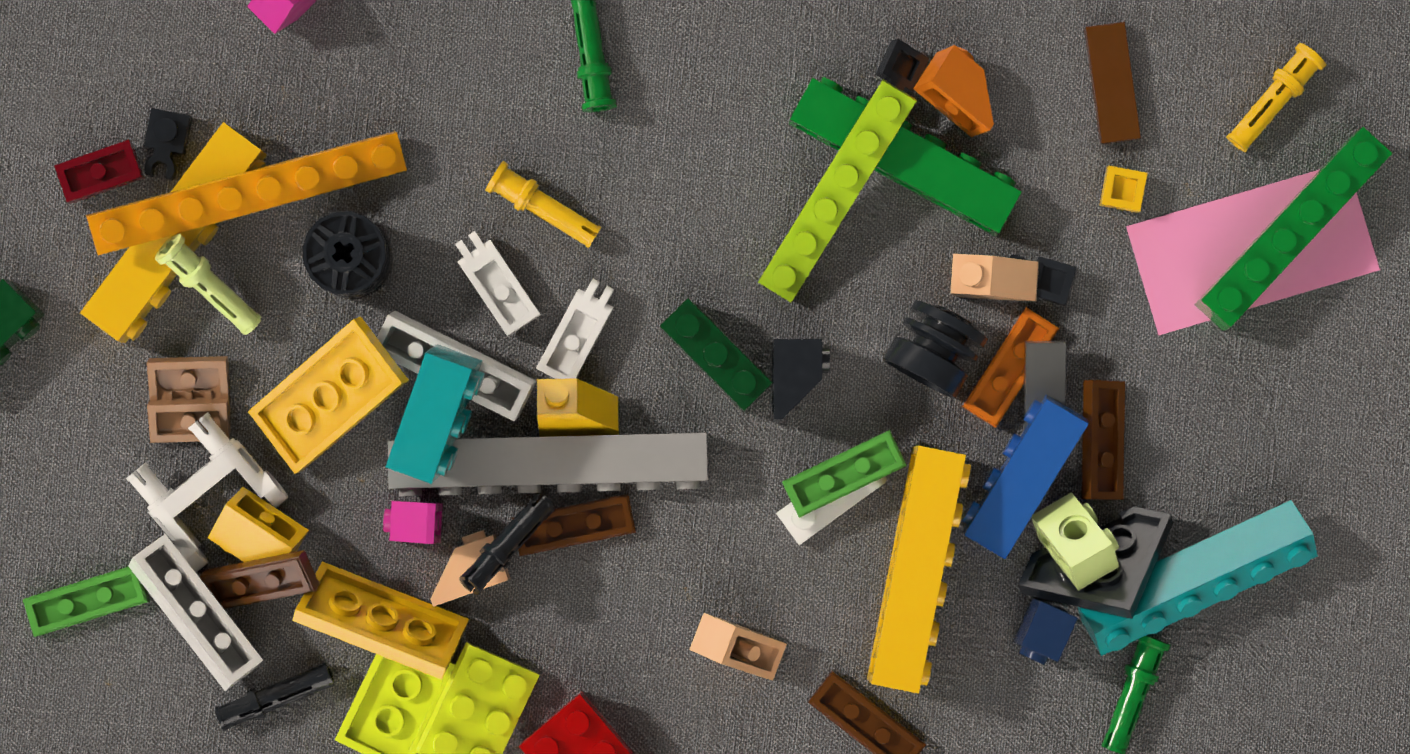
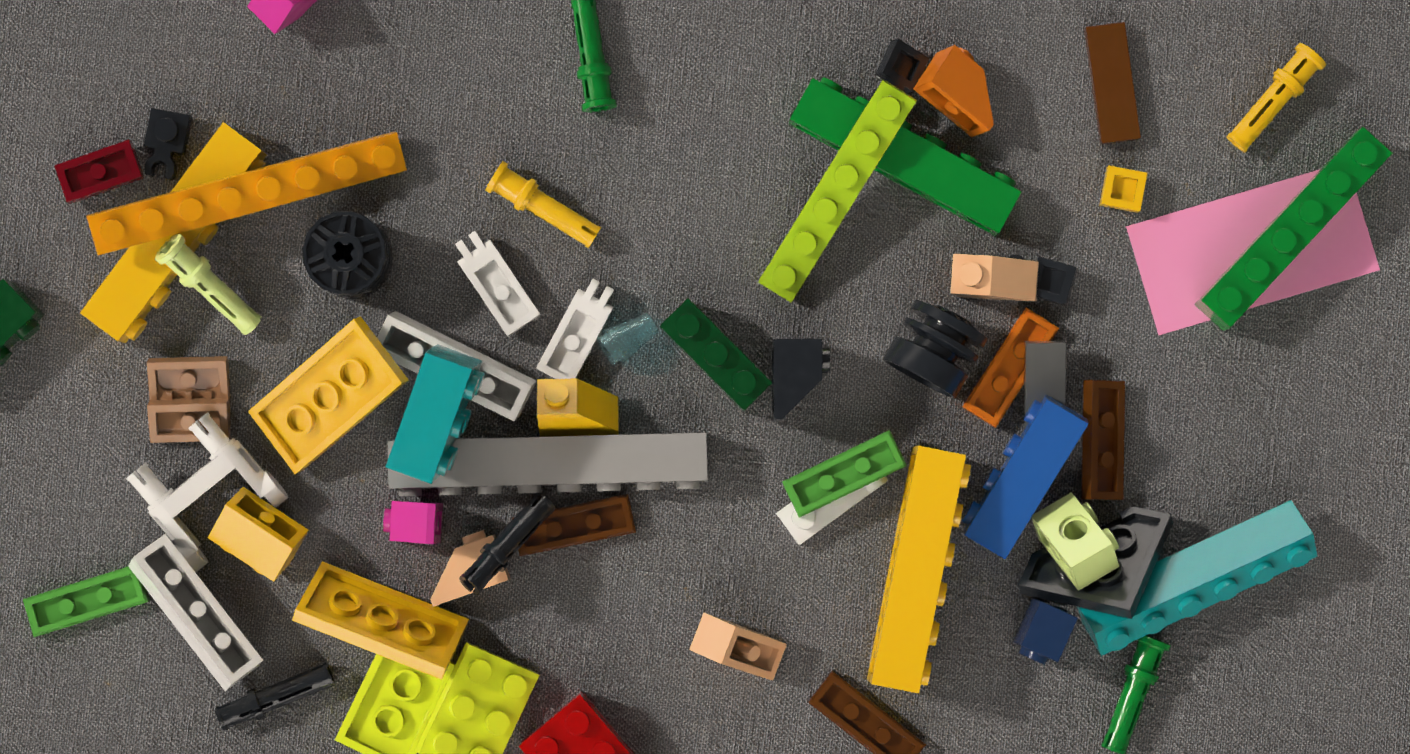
(261, 579): reddish brown tile -> none
(626, 338): none -> clear light blue cone

